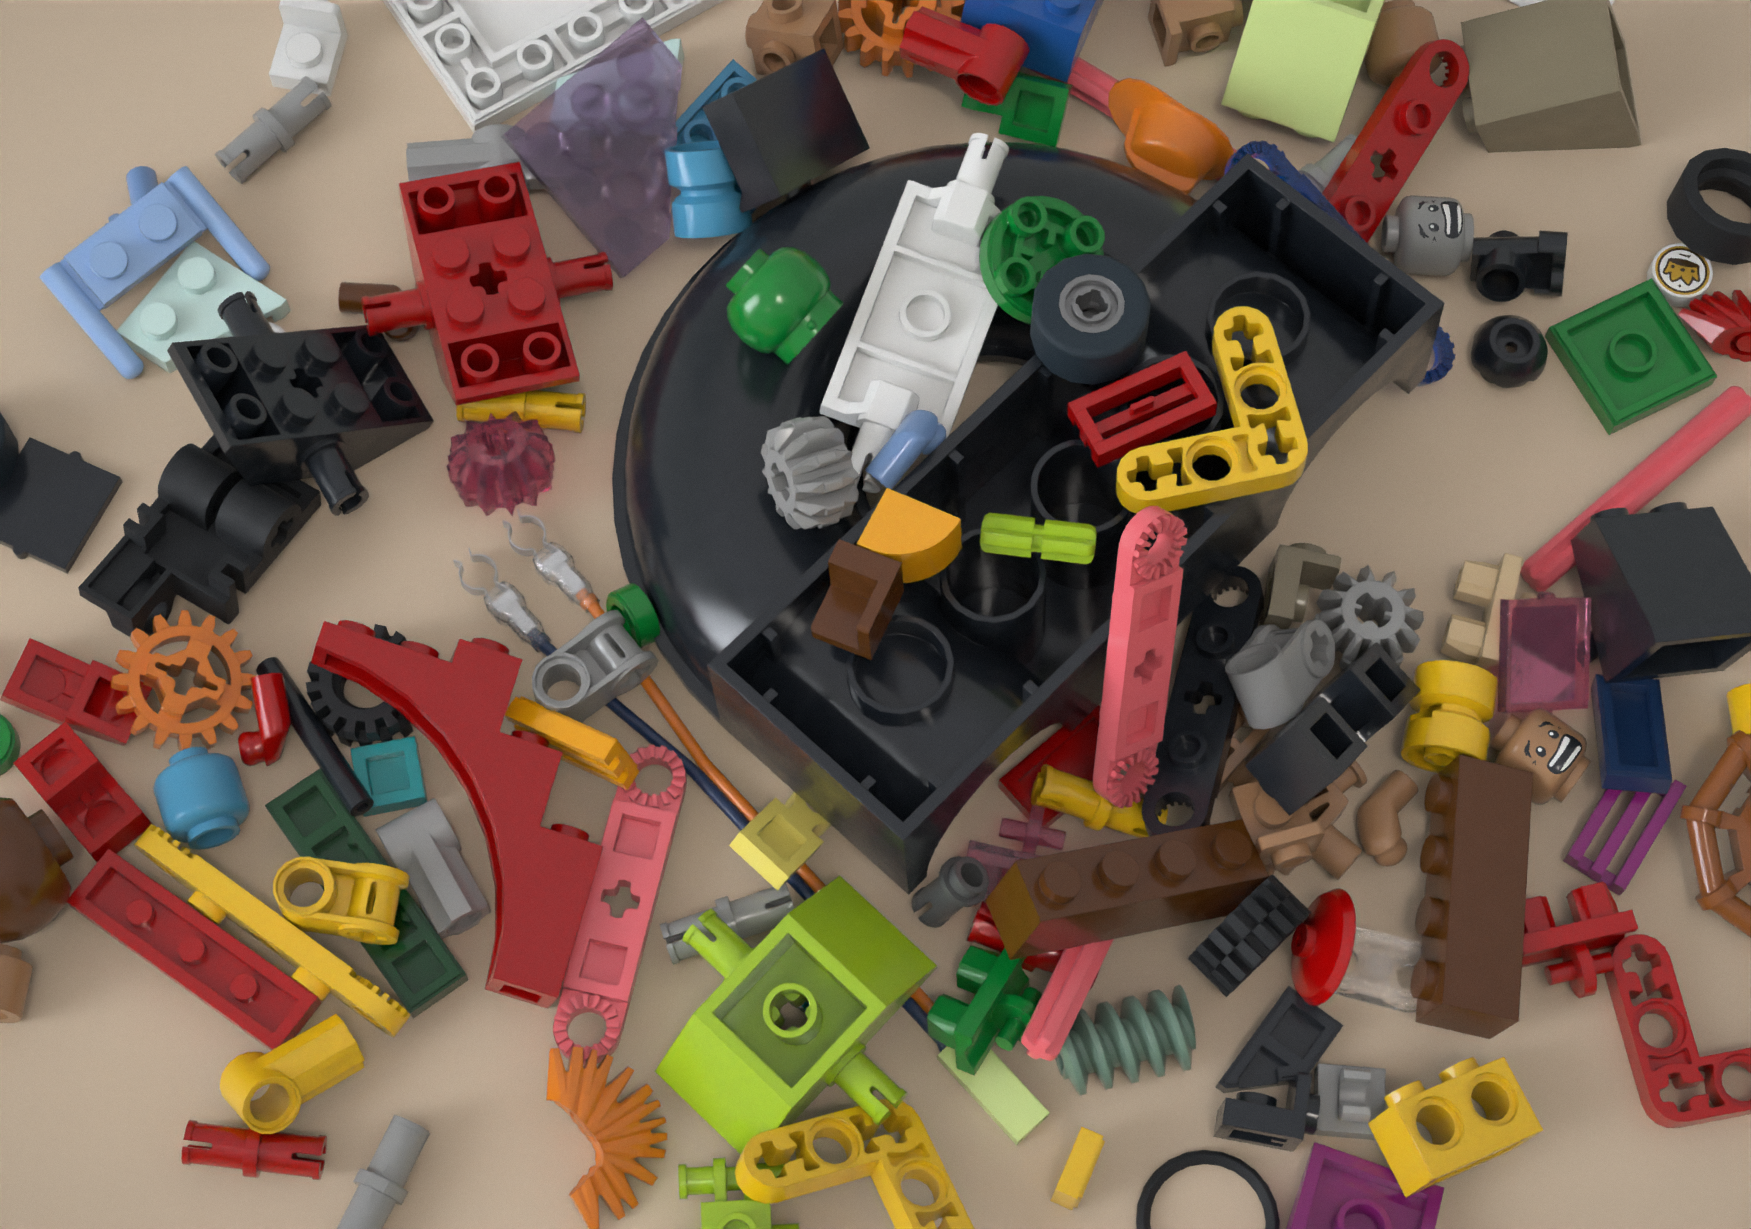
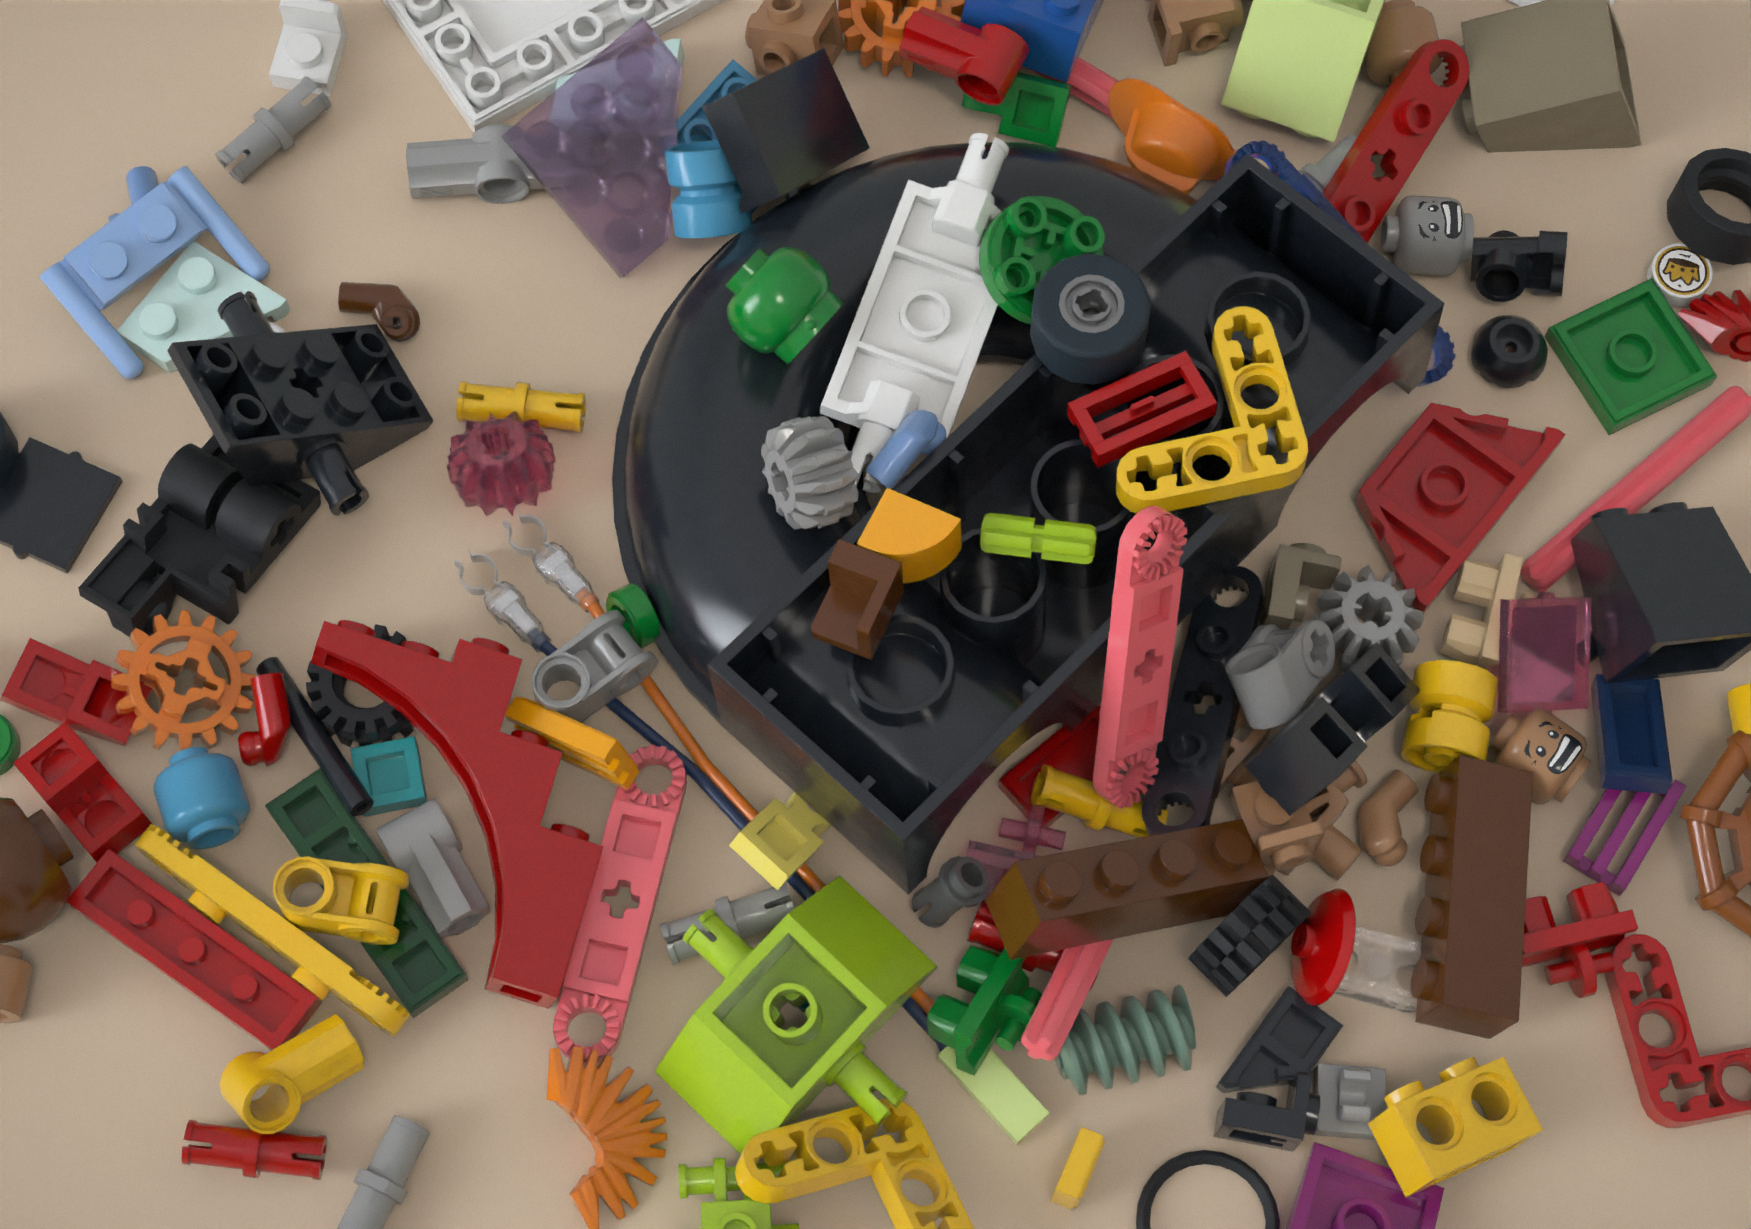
(486, 285): red slope -> none
(1447, 492): none -> red wing

